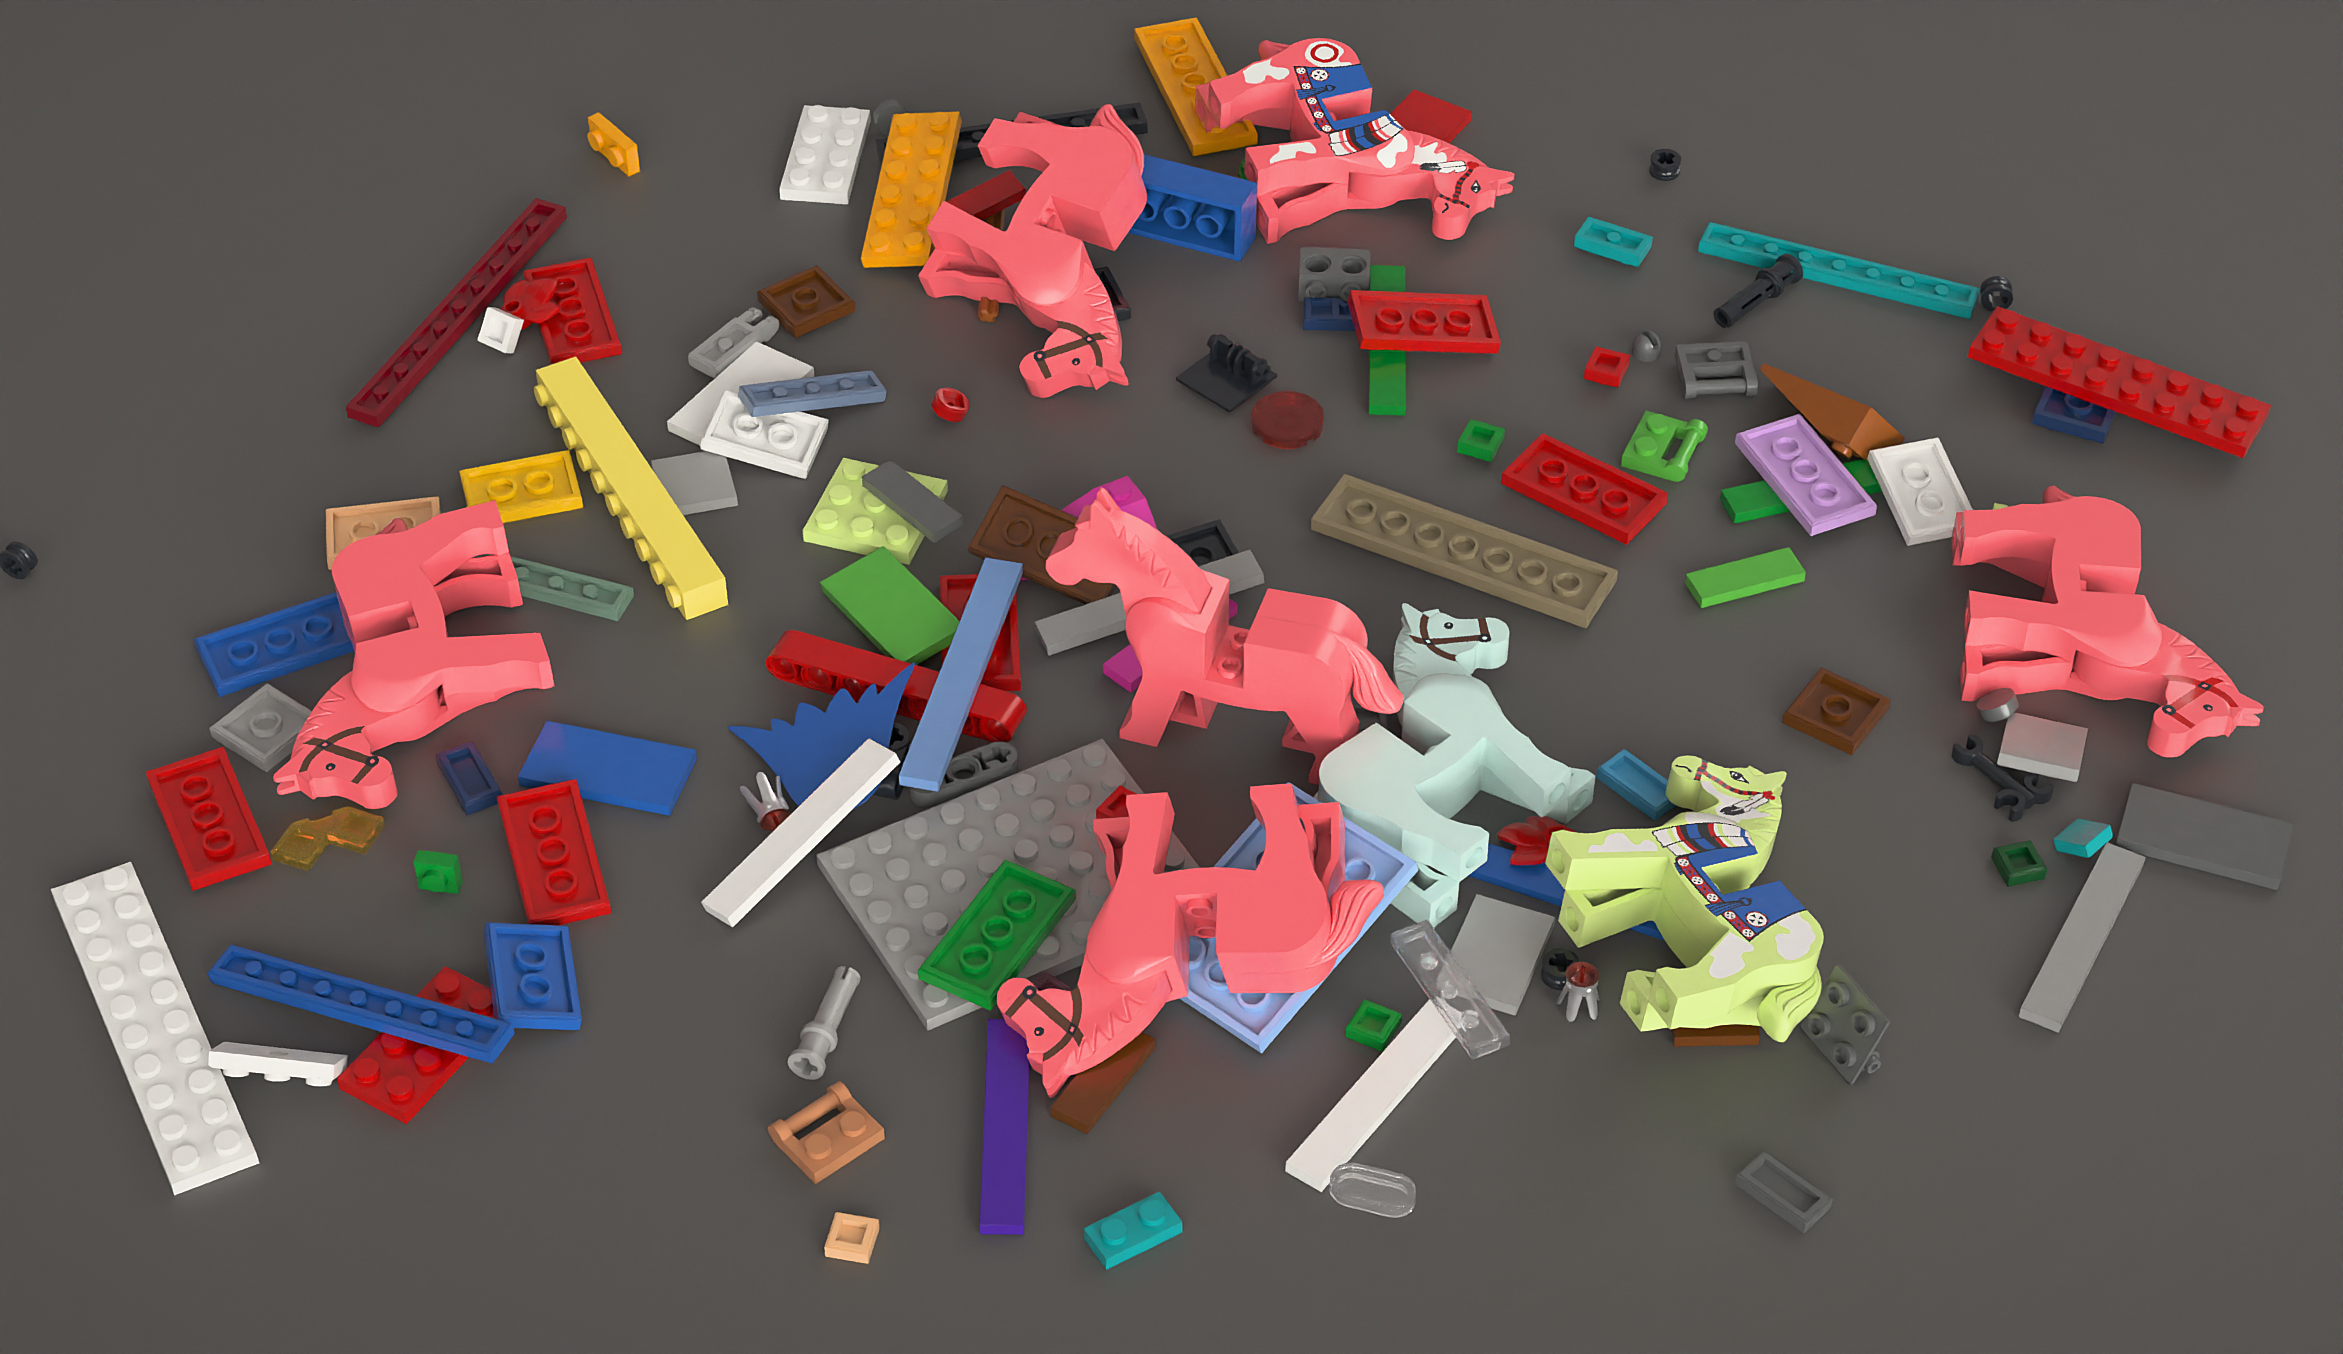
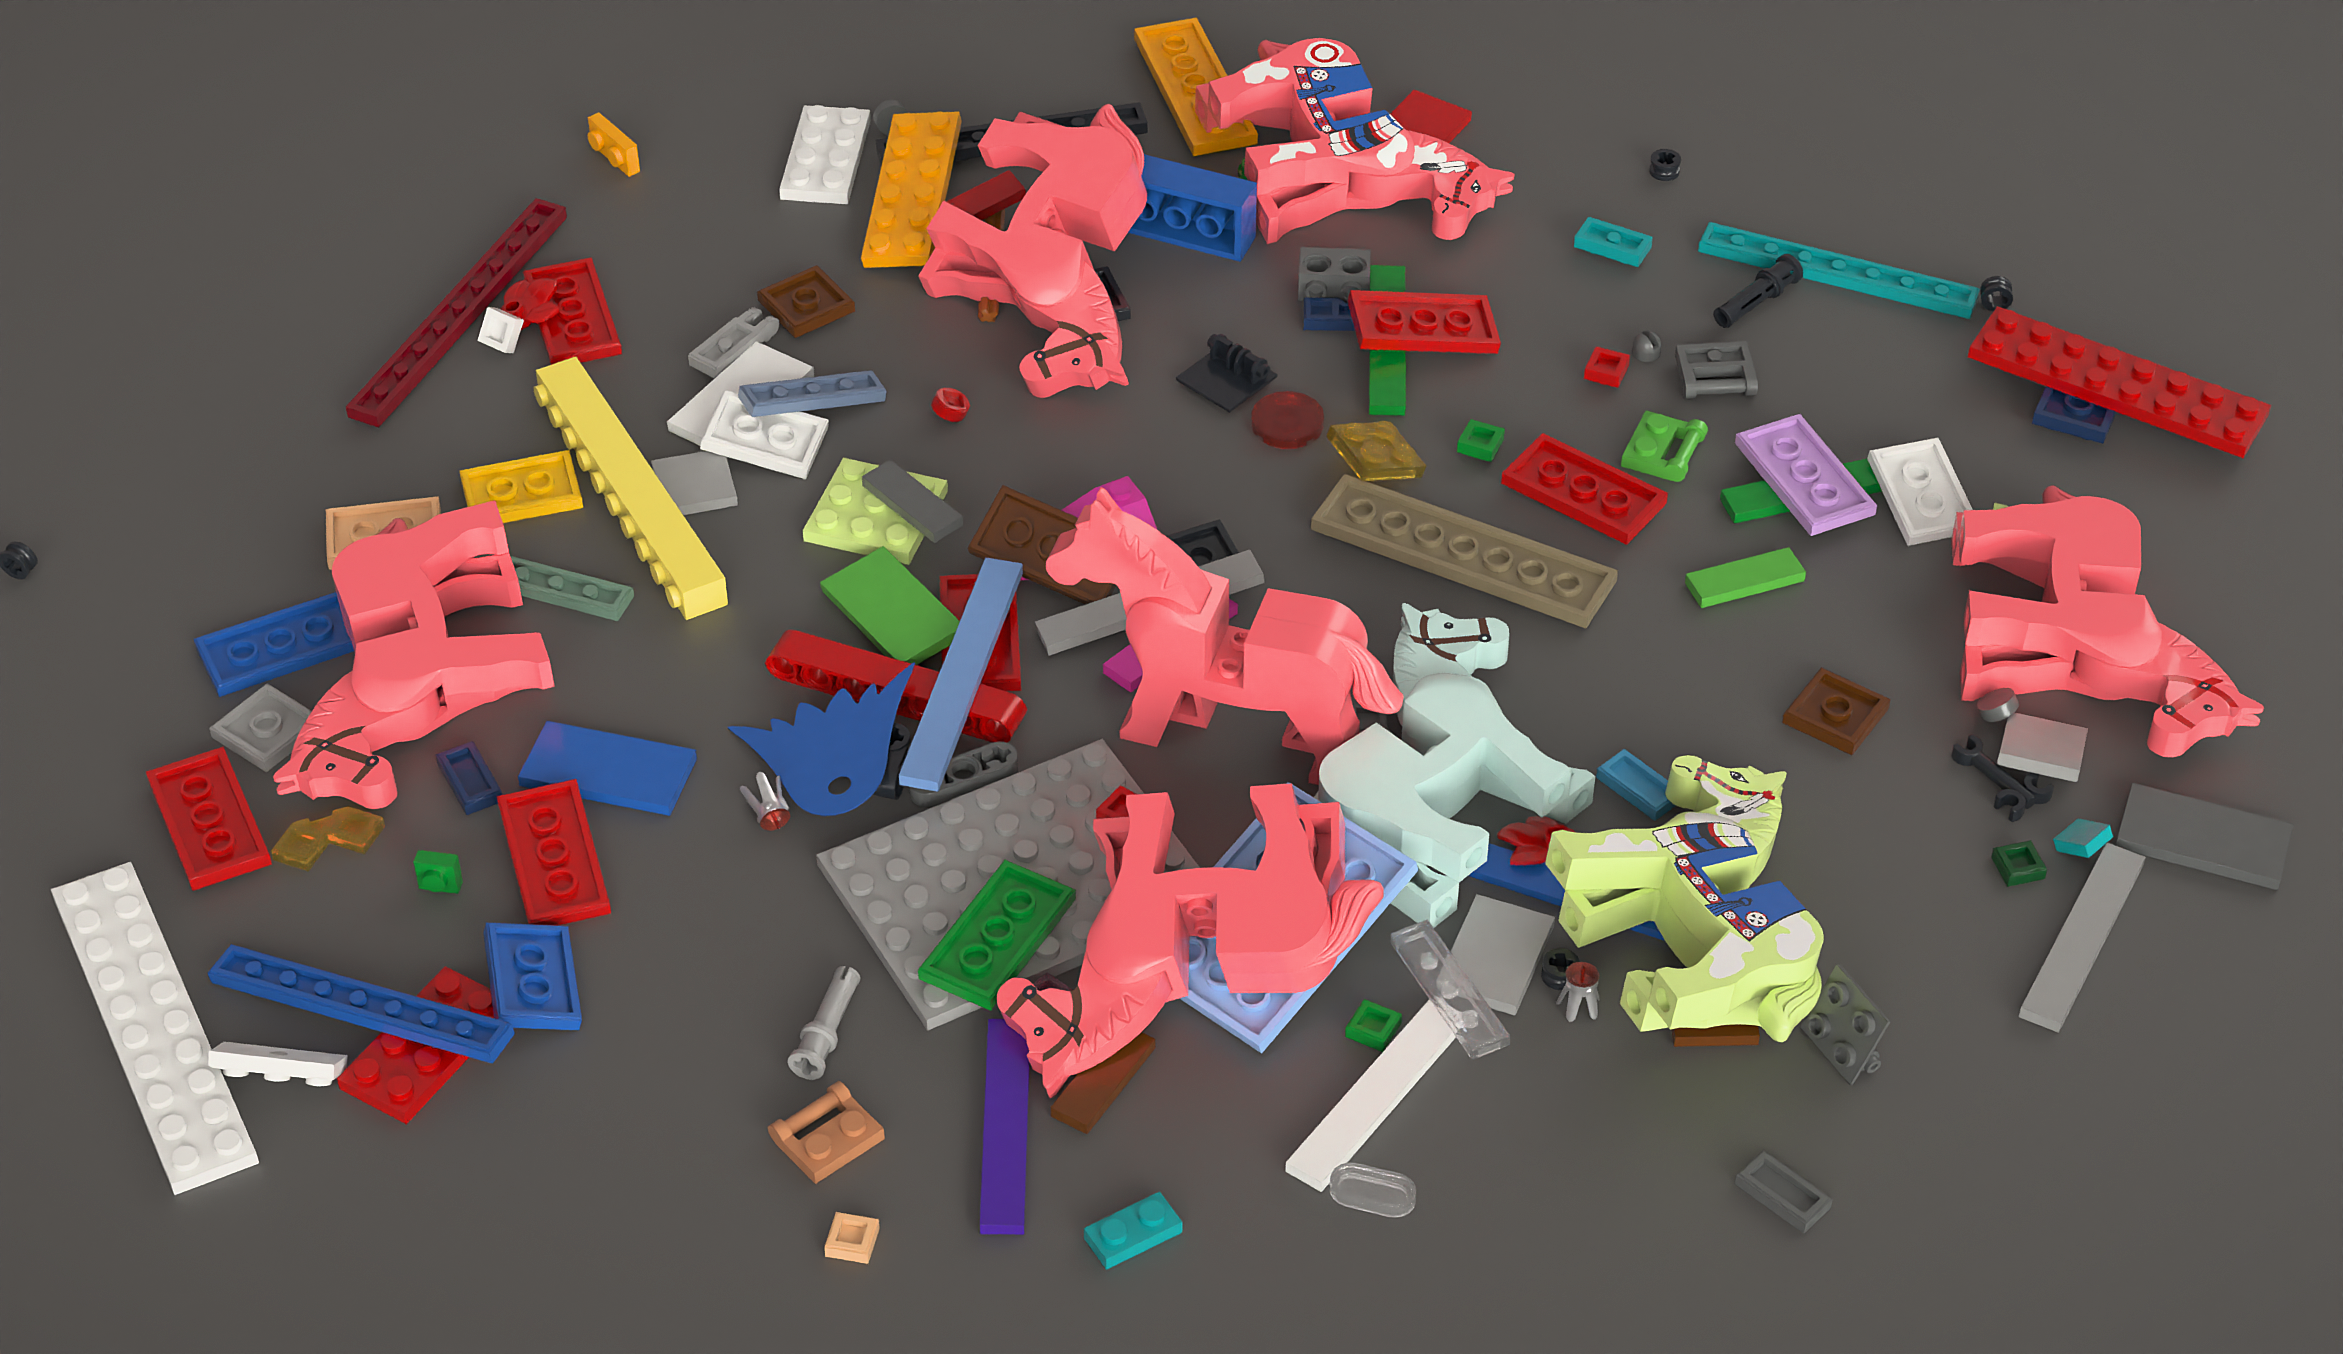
(800, 832): white tile -> none
(1376, 451): none -> clear yellow plate
(1843, 421): dark orange wedge -> none

